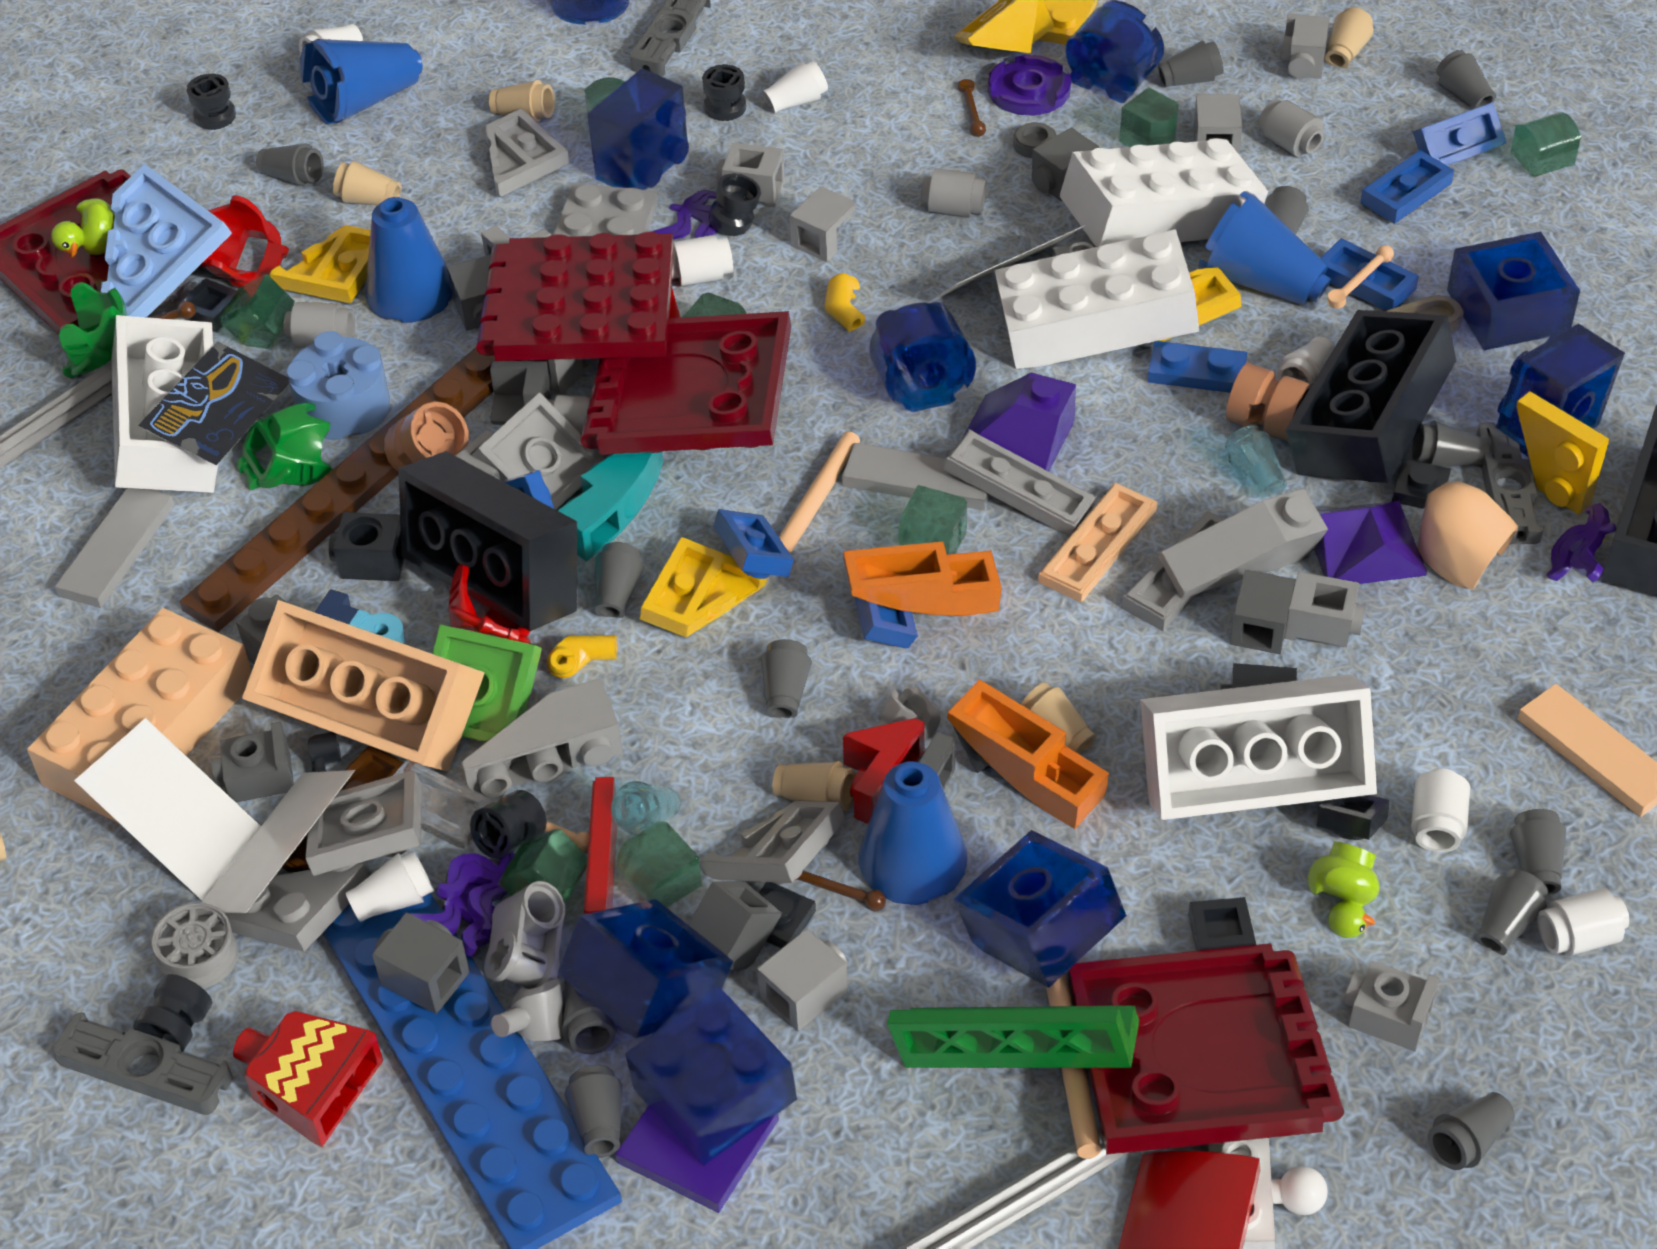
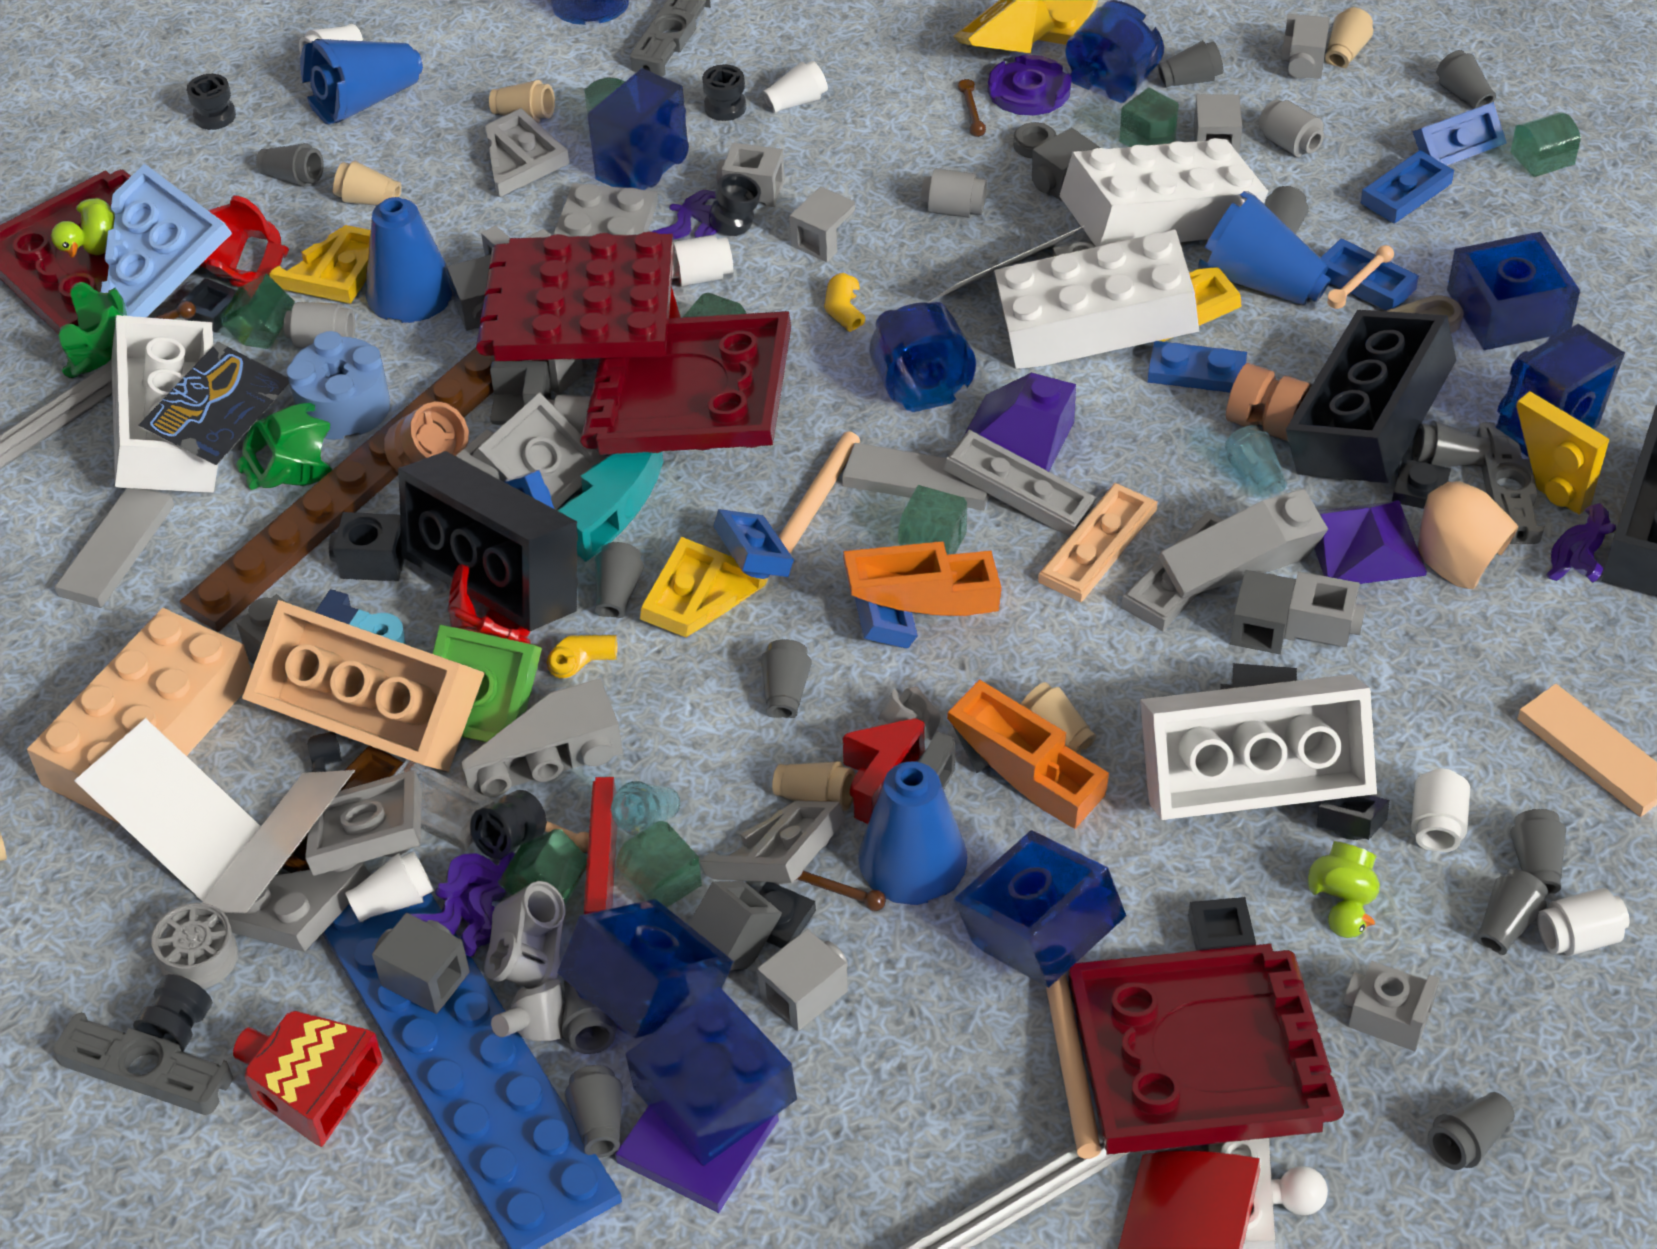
(254, 764): dark grey brick -> none
(1015, 1036): green fence -> none
(1306, 361): white cone -> none

